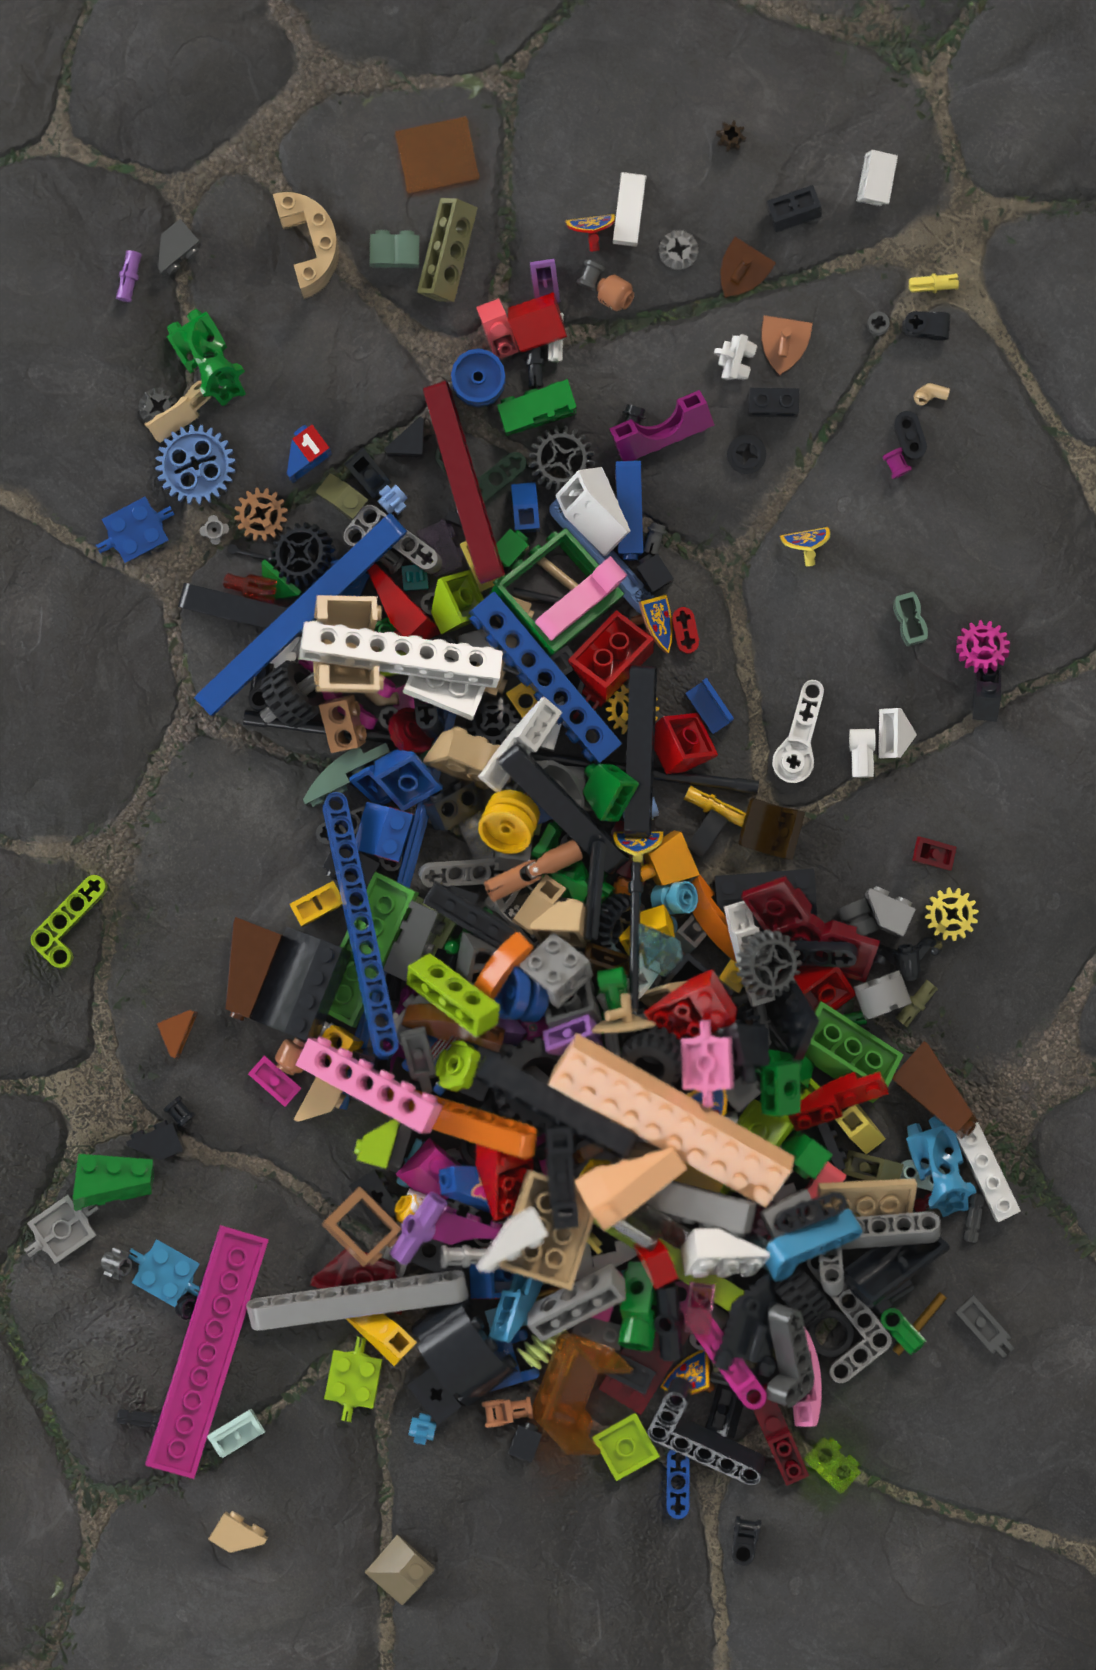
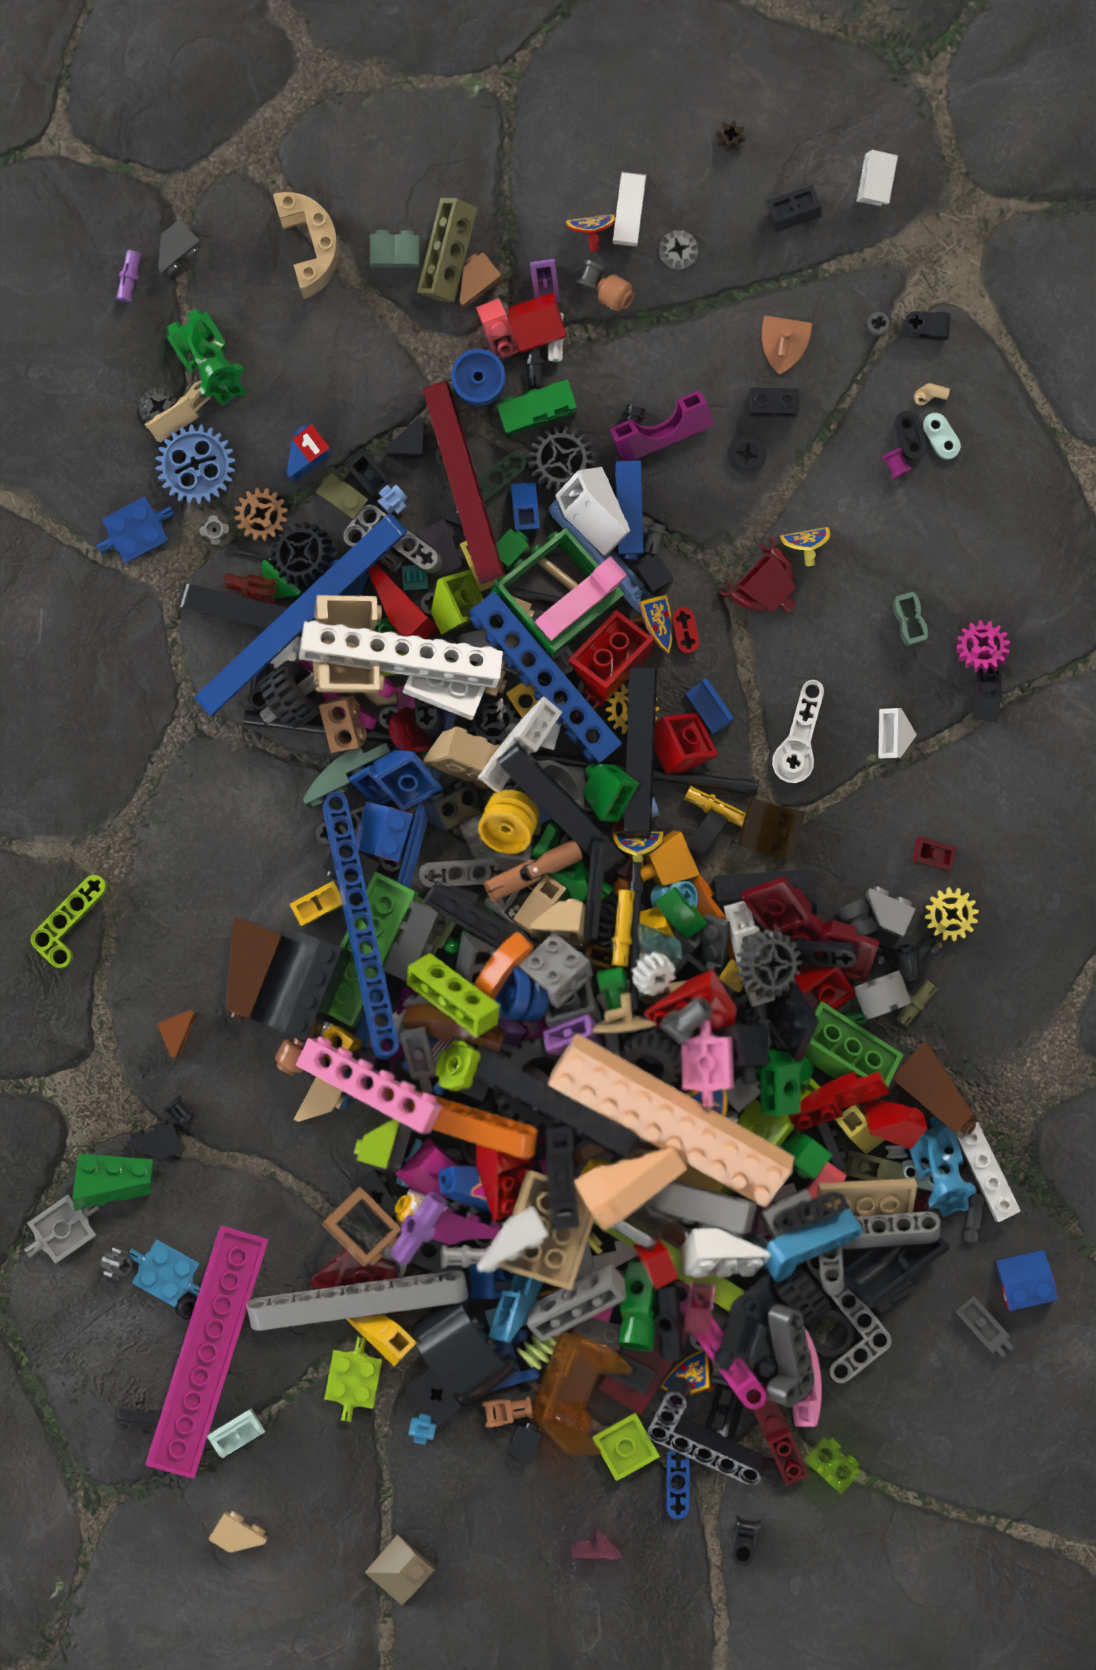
(274, 1081): dark pink plate -> none
(437, 155): clear orange piece -> none
(477, 278): none -> medium nougat slope
(603, 1550): none -> clear pink slope
(623, 928): none -> yellow pin
(653, 973): none -> white gear
(680, 913): none -> green slope
(682, 1023): none -> dark grey piece
(715, 943): none -> dark grey hinge
(732, 355): white hips -> none
(743, 268): reddish brown shield -> none
(766, 583): none -> dark red torso
(862, 747): white piece -> none
(894, 1122): none -> red slope
(896, 1151): none -> light grey bush
(904, 1332): green piece -> none
(924, 1318): pearl gold bar -> none
(934, 283): light yellow axle -> none
(939, 436): none -> light aqua plate
(1026, 1280): none -> blue slope

